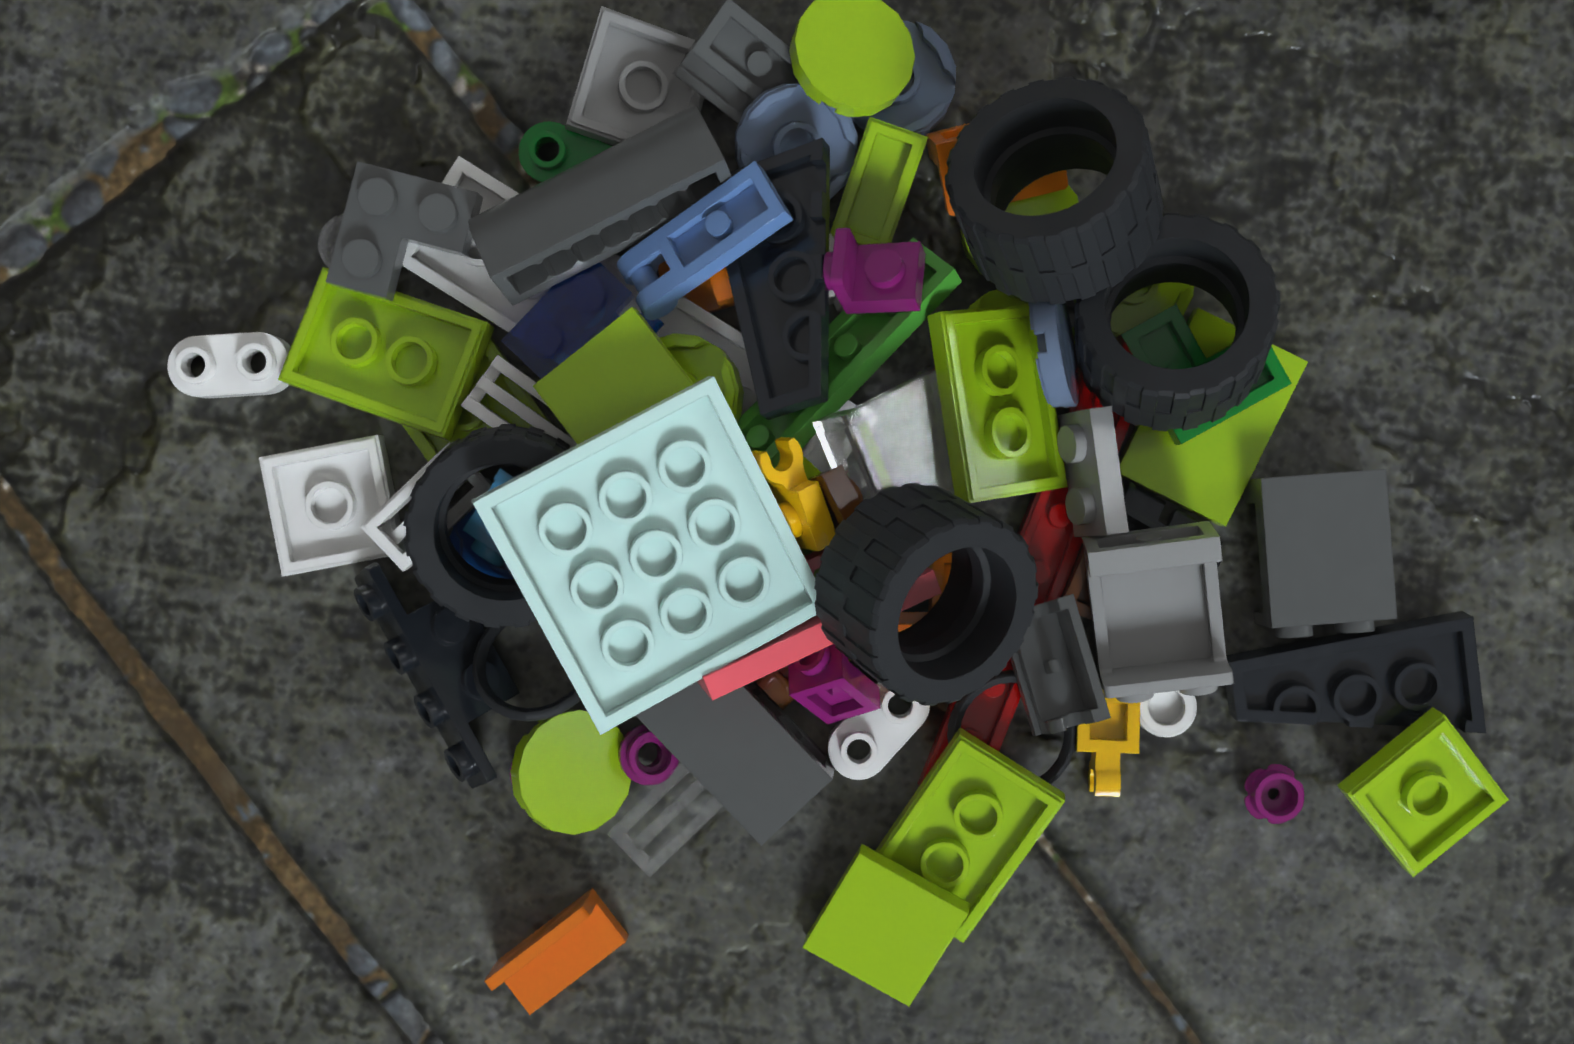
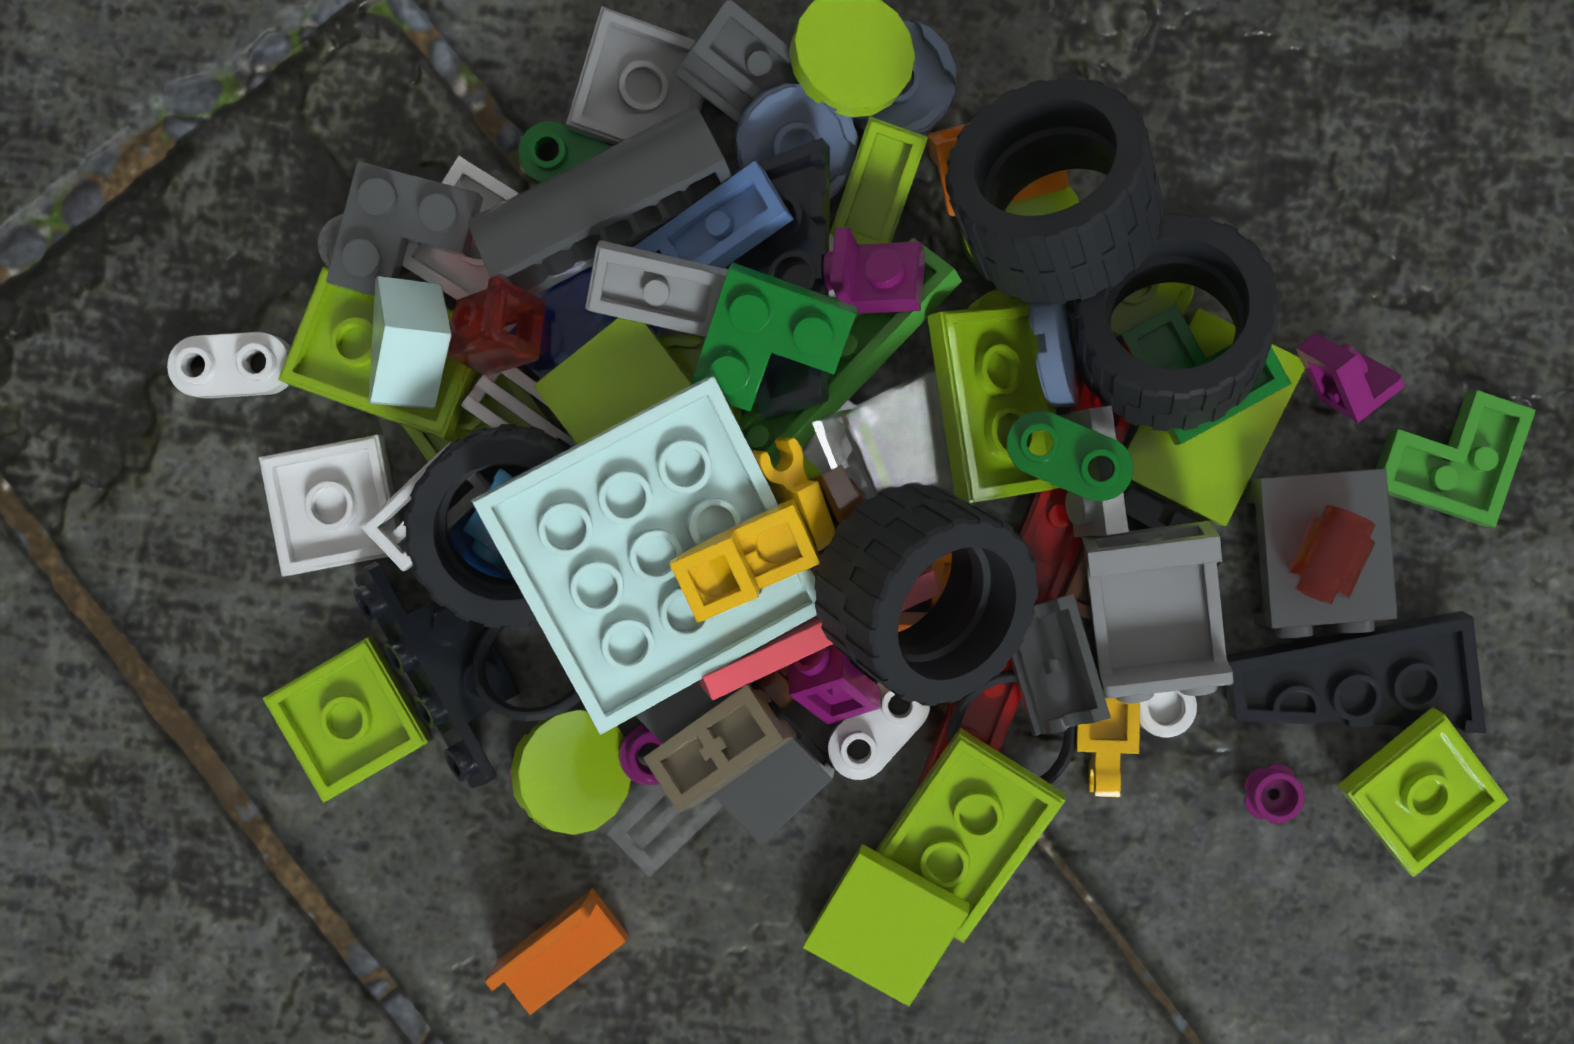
(347, 718): none -> lime tile
(408, 343): none -> light aqua slope
(479, 322): none -> clear red brick
(654, 288): none -> light grey hinge
(718, 747): none -> dark tan hinge
(744, 560): none -> yellow slope
(766, 317): none -> green plate
(1069, 456): none -> green plate
(1332, 554): none -> clear red brick
(1347, 379): none -> magenta bracket
(1470, 473): none -> bright green plate

